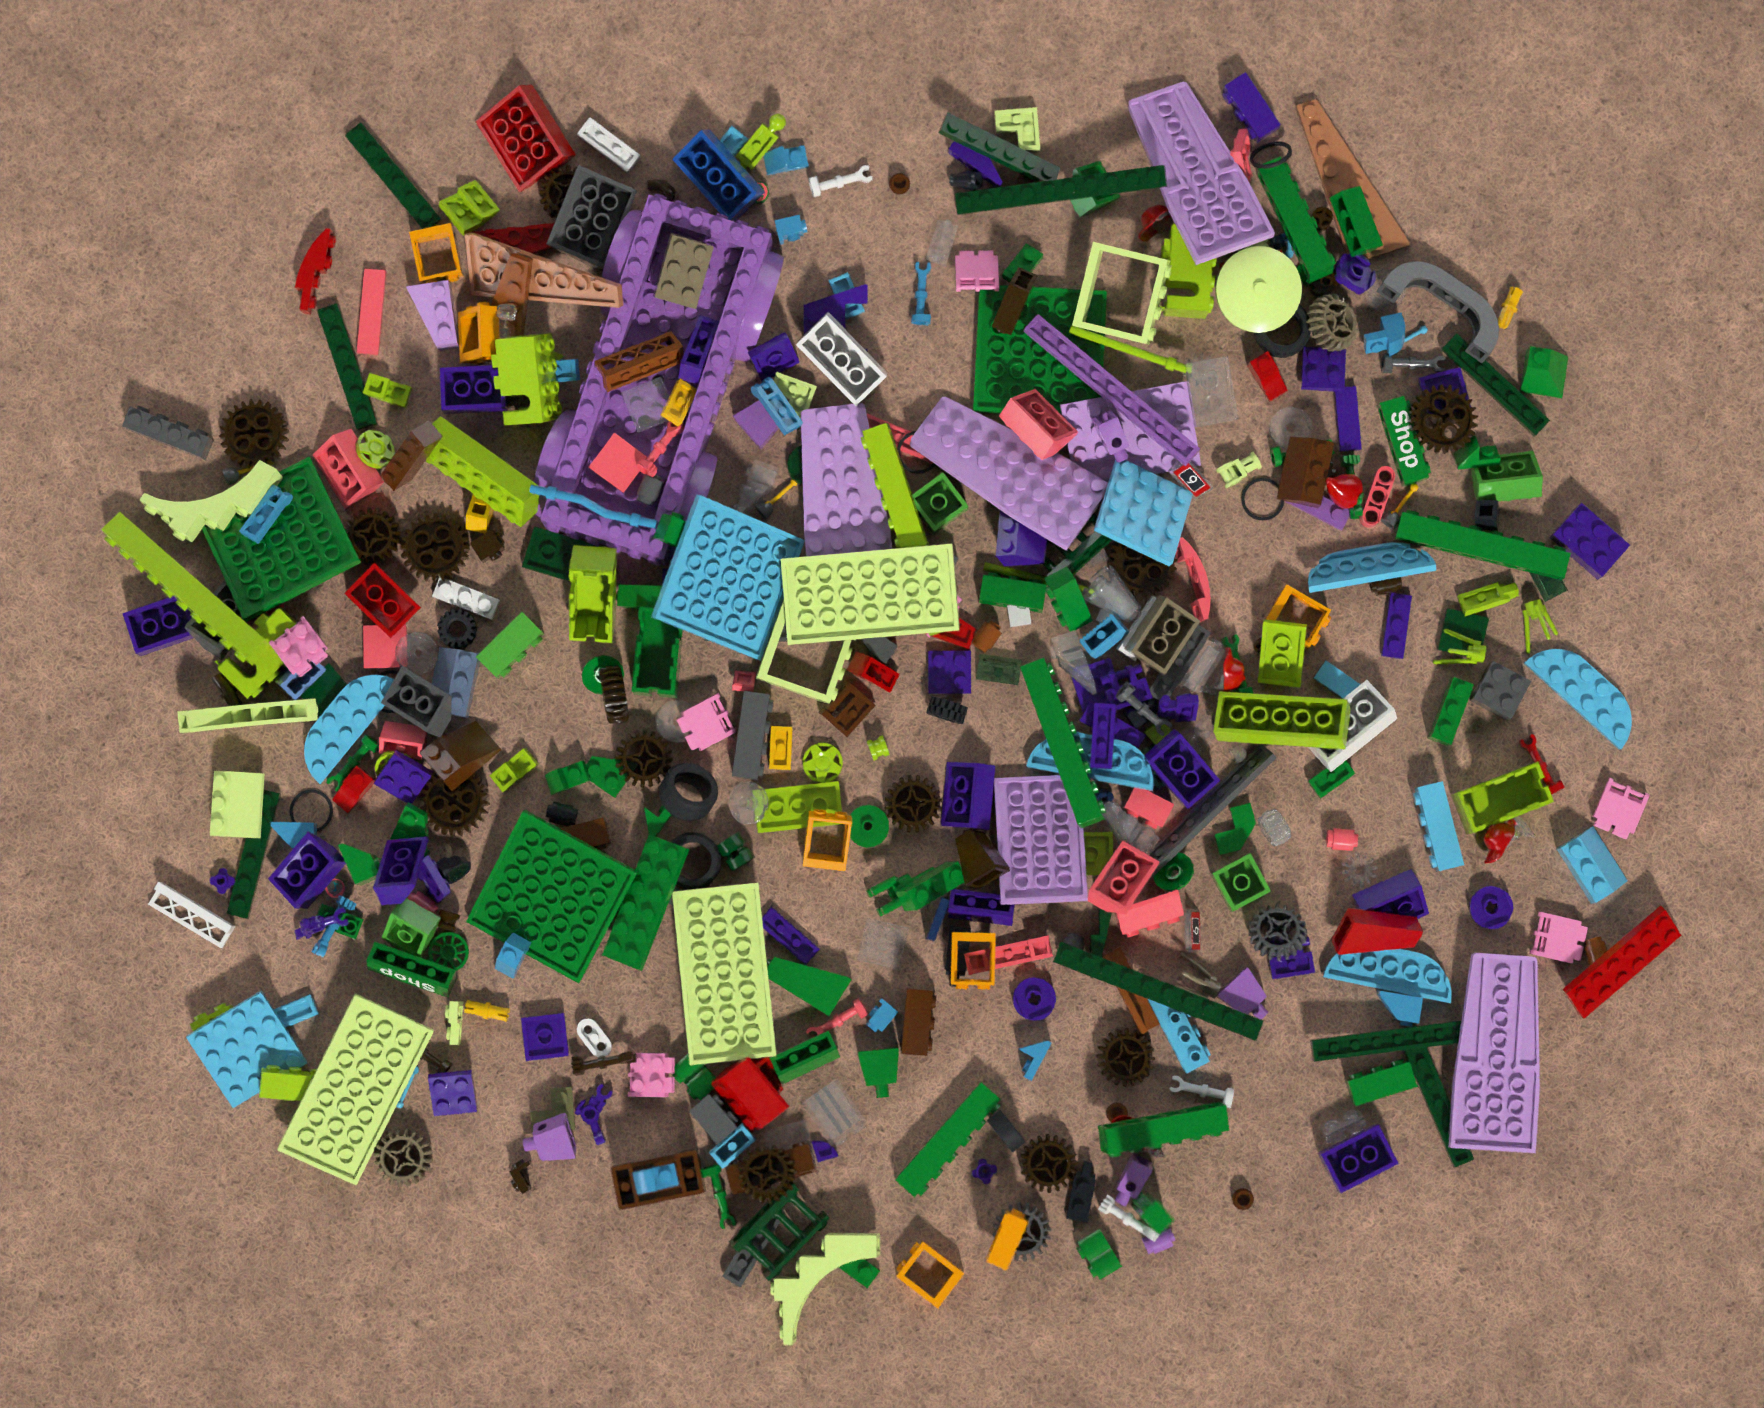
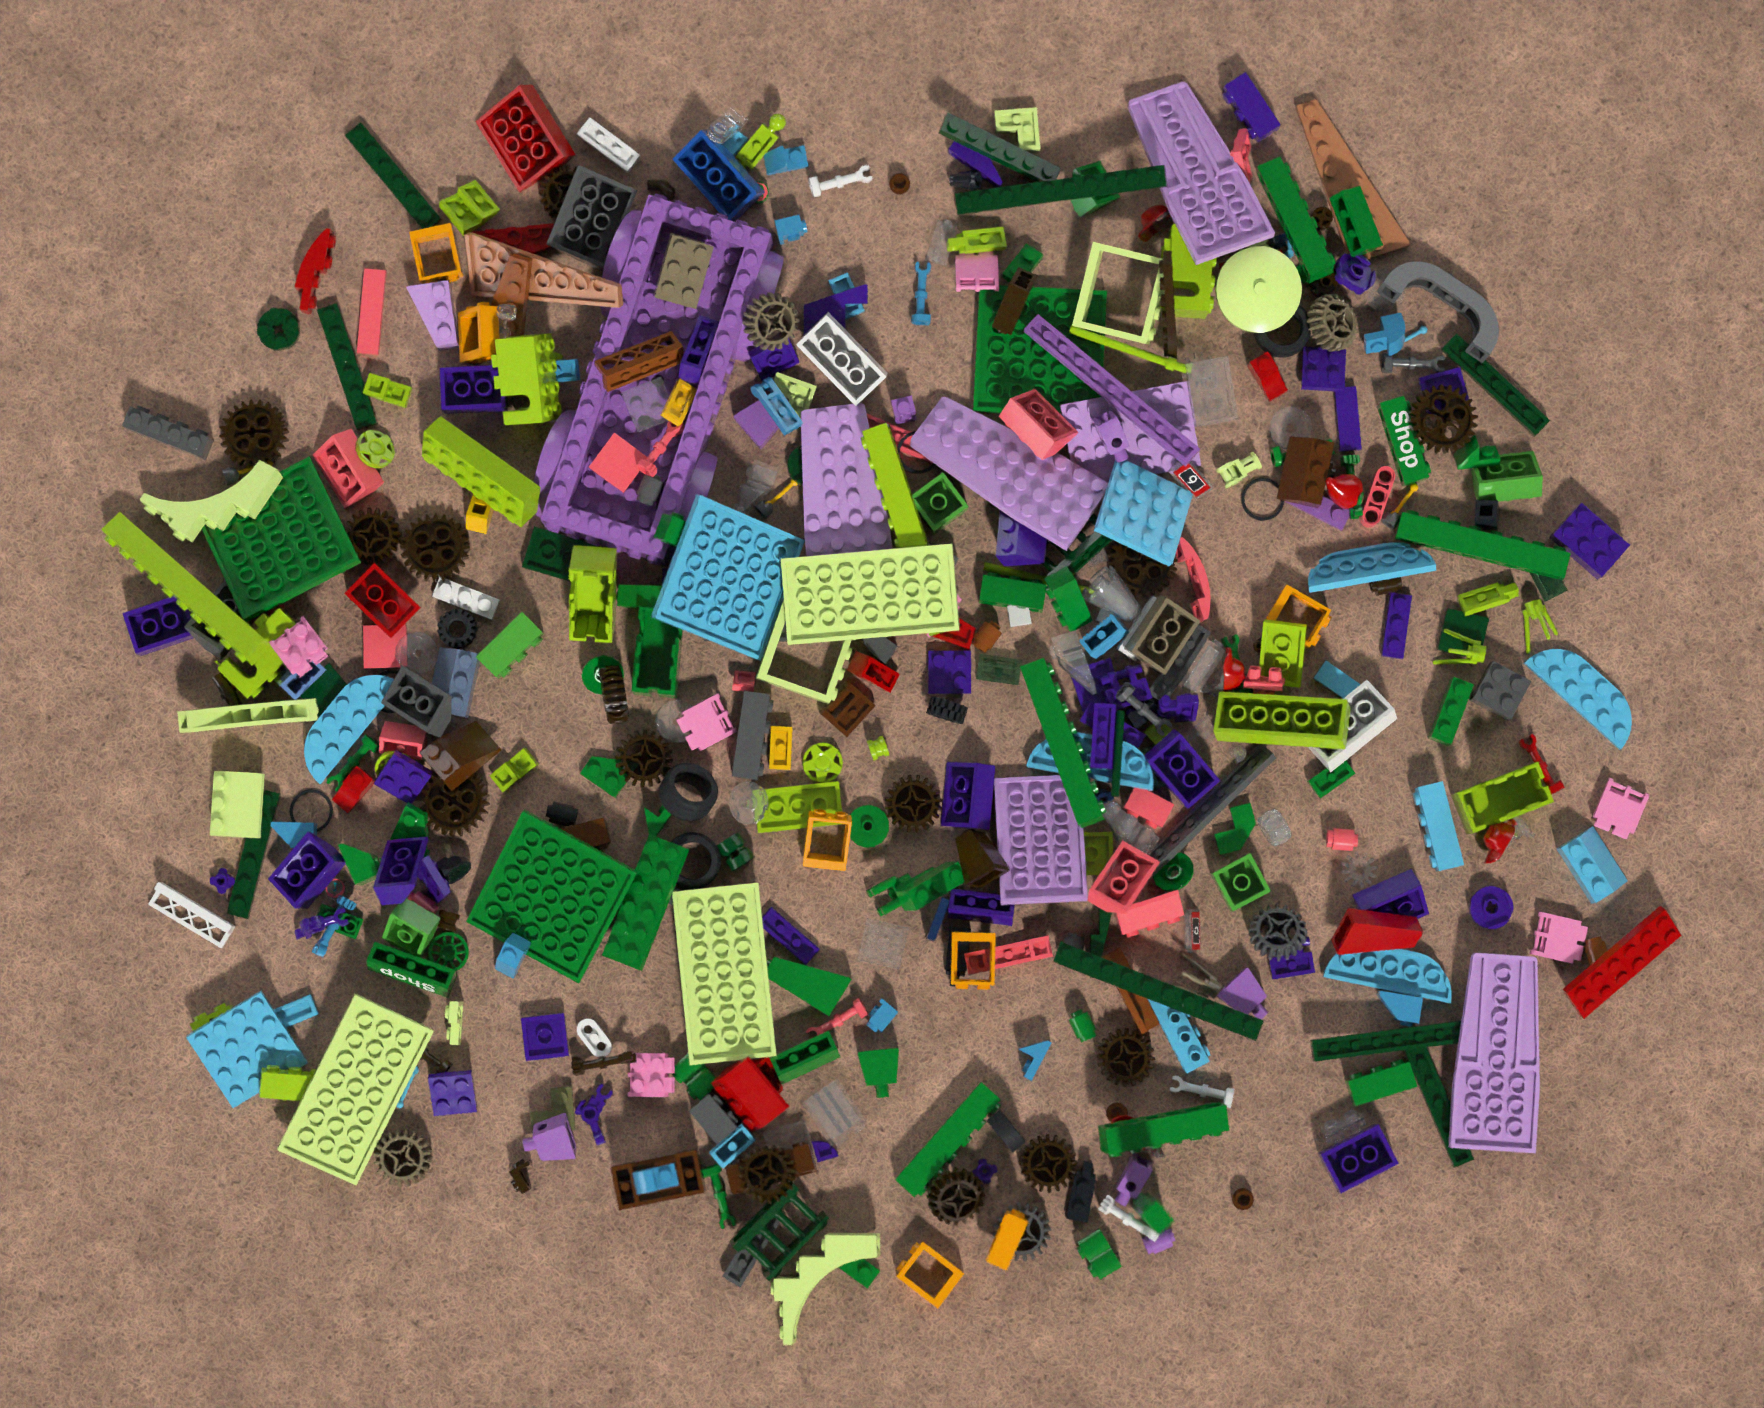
(265, 514): dark azure plate -> none
(283, 340): none -> dark green plate
(411, 455): reddish brown brick -> none
(487, 1010): yellow pin -> none
(488, 546): dark brown brick -> none
(553, 493): dark azure bar -> none
(567, 777): green slope -> none
(726, 126): none -> clear plate
(781, 309): none -> dark tan gear
(903, 410): none -> medium lavender brick
(918, 1022): reddish brown slope -> none
(947, 1188): none -> dark brown gear
(978, 241): none -> lime hinge
(1038, 987): dark purple plate -> none
(1082, 1025): none -> green brick
(1117, 754): none -> dark green bar
(1168, 301): none -> dark brown plate
(1264, 166): black piece -> none
(1264, 684): none -> coral hips
(1509, 307): yellow axle -> none
(1544, 372): green slope -> none

